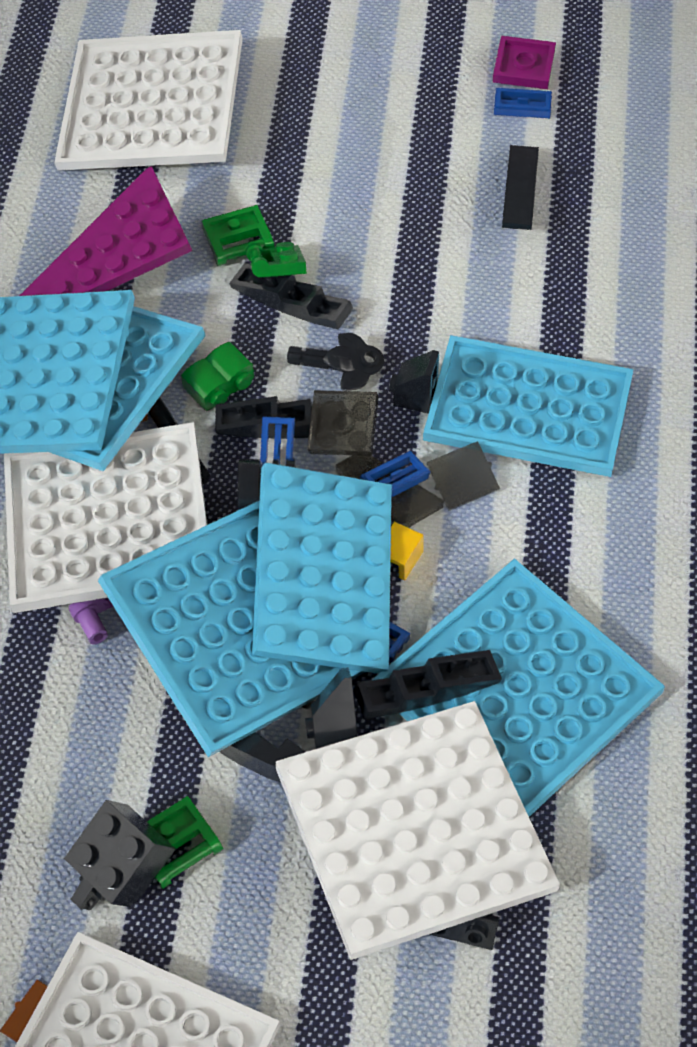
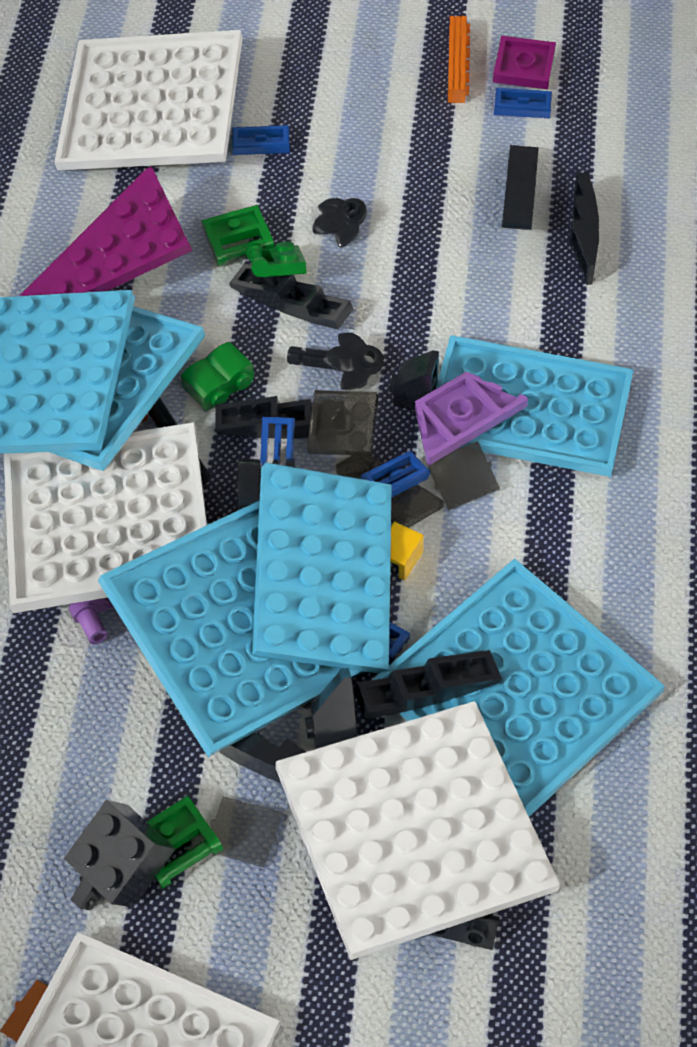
(246, 830): none -> clear smoke piece
(260, 140): none -> blue tile
(338, 219): none -> black plate
(457, 59): none -> orange piece
(461, 413): none -> medium lavender wing
(585, 226): none -> black slope

